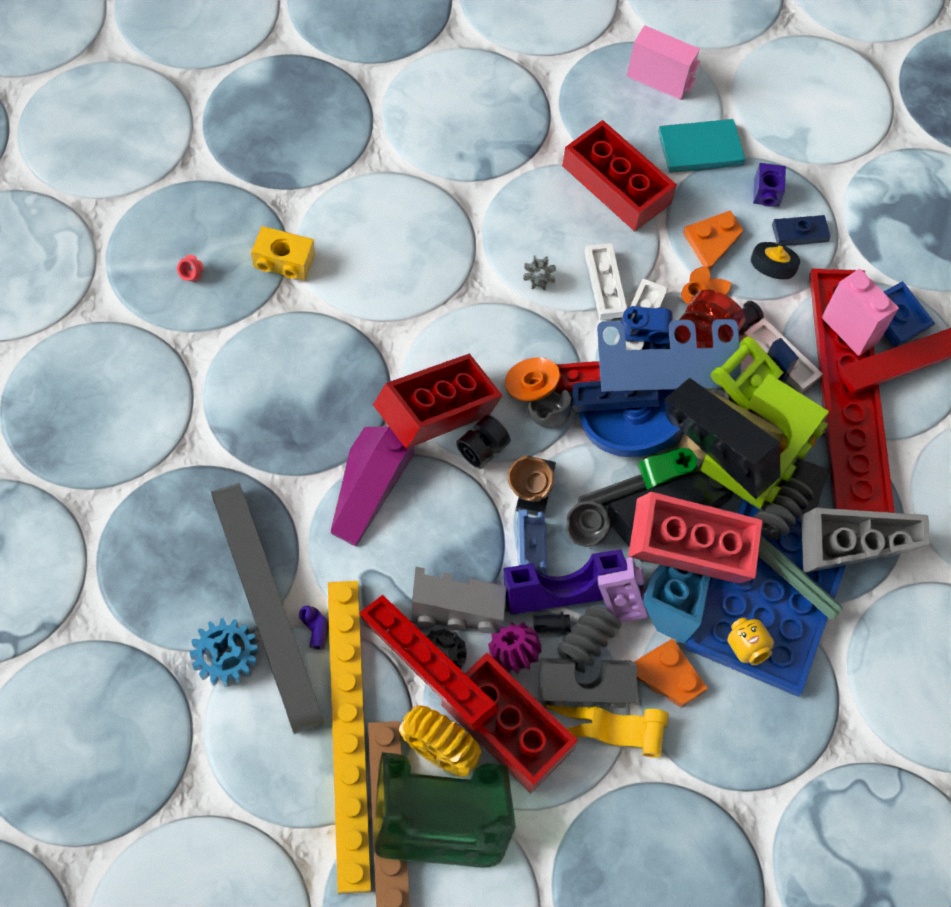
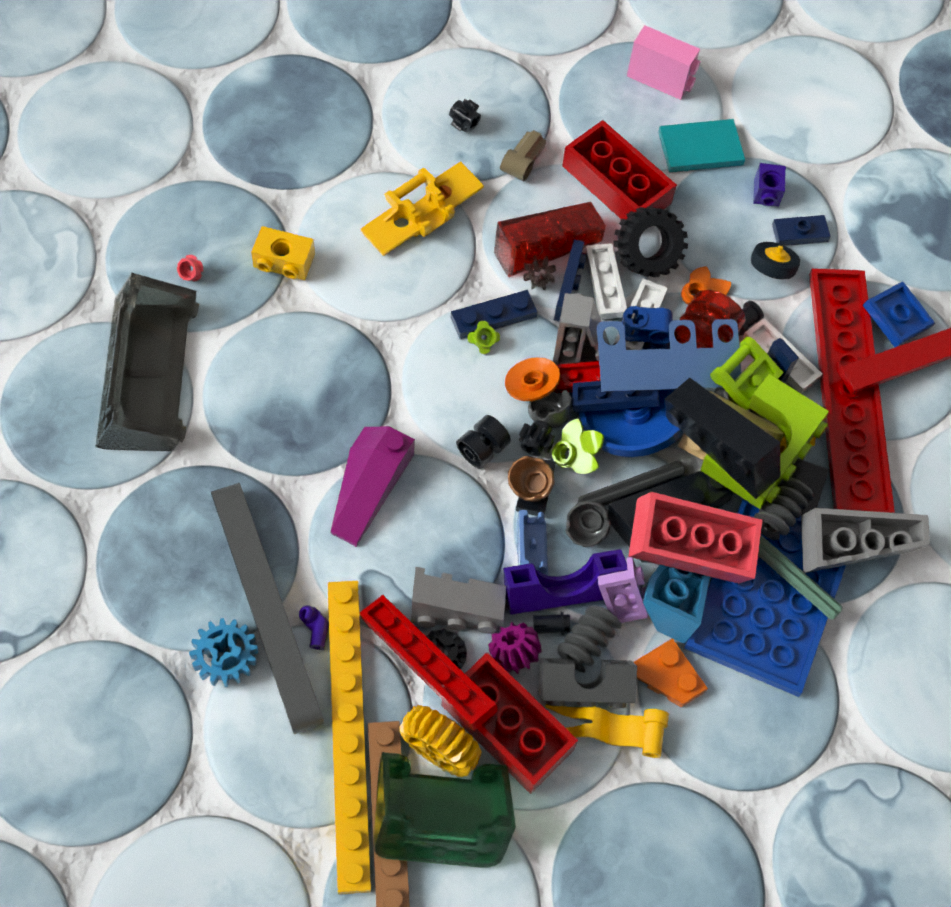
(145, 366): none -> clear smoke windscreen
(425, 215): none -> yellow piece
(437, 400): red brick -> none
(464, 115): none -> black gear
(491, 337): none -> lime plate
(497, 312): none -> dark blue plate
(521, 159): none -> dark tan piece
(536, 438): none -> black gear
(545, 235): none -> clear red wedge
(571, 279): none -> dark blue plate
(578, 331): none -> light grey wedge
(582, 448): none -> lime plate
(664, 468): green piece -> none
(670, 248): none -> black tyre
(713, 237): orange wing -> none
(750, 641): yellow head -> none
(859, 312): bright pink brick -> none

